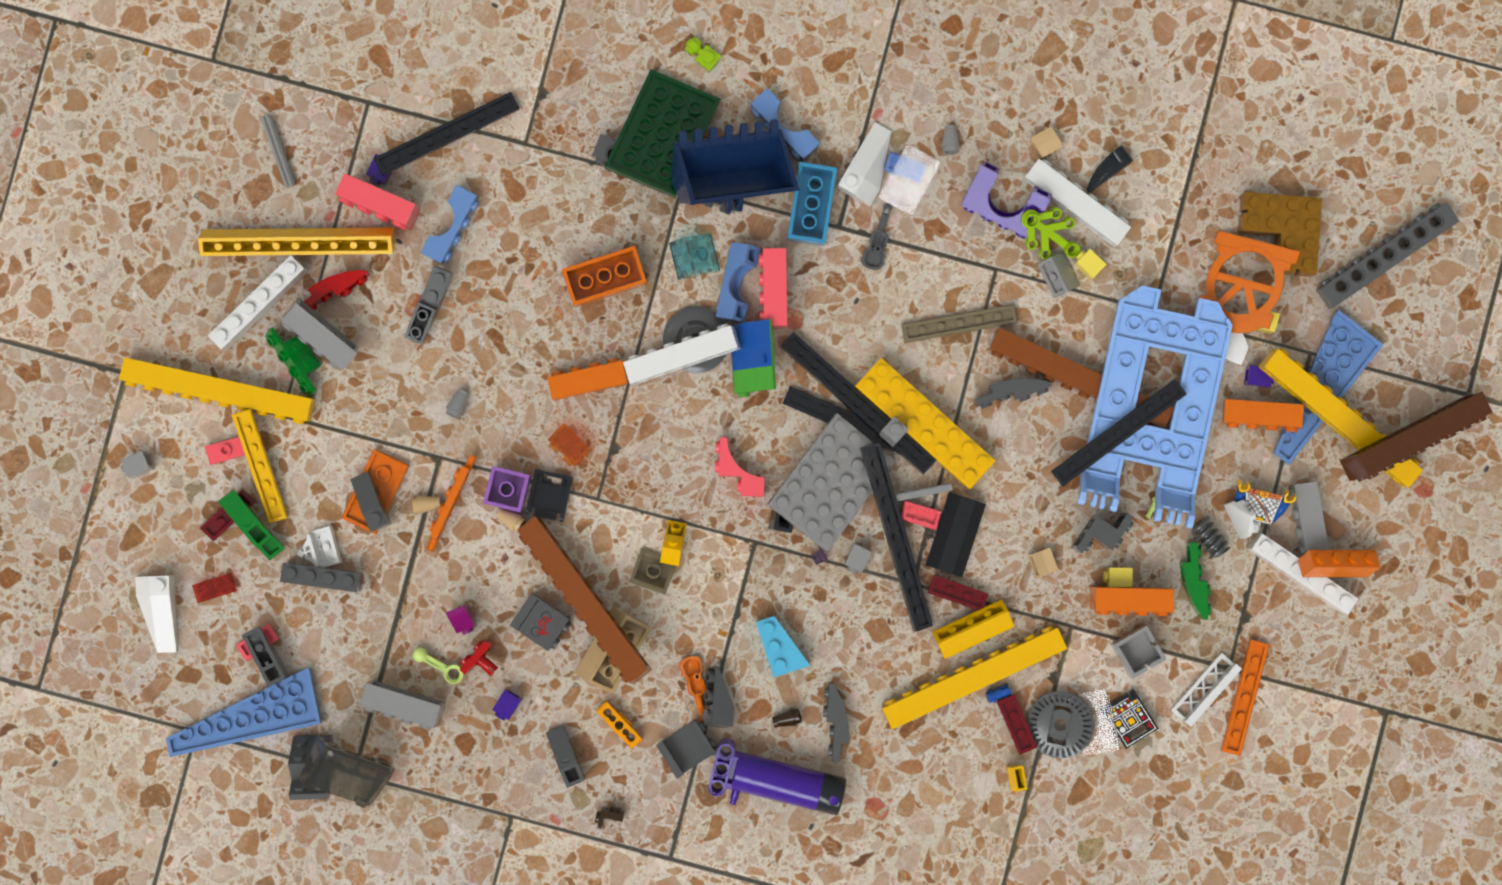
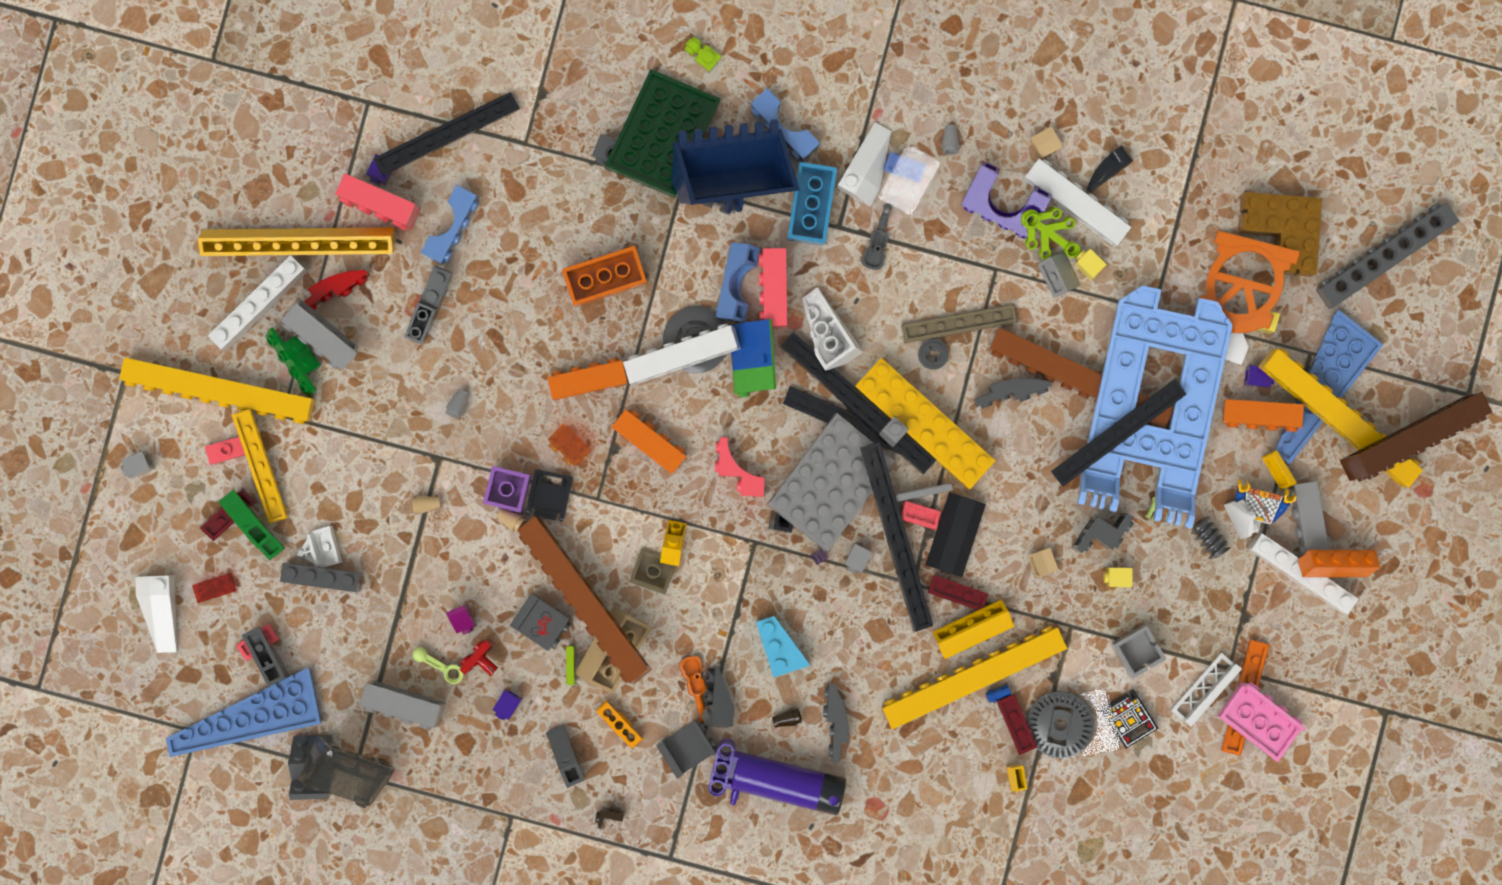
(278, 151): light grey axle -> none
(370, 502): dark grey slope -> none
(387, 477): orange tile -> none
(452, 496): orange plate -> none
(570, 665): none -> lime tile
(648, 441): none -> orange brick
(694, 256): clear light blue slope -> none
(831, 338): none -> white wedge
(941, 358): none -> dark grey gear
(1131, 599): orange brick -> none
(1195, 589): green slope -> none
(1261, 720): none -> bright pink bracket
(1279, 470): none -> yellow tile

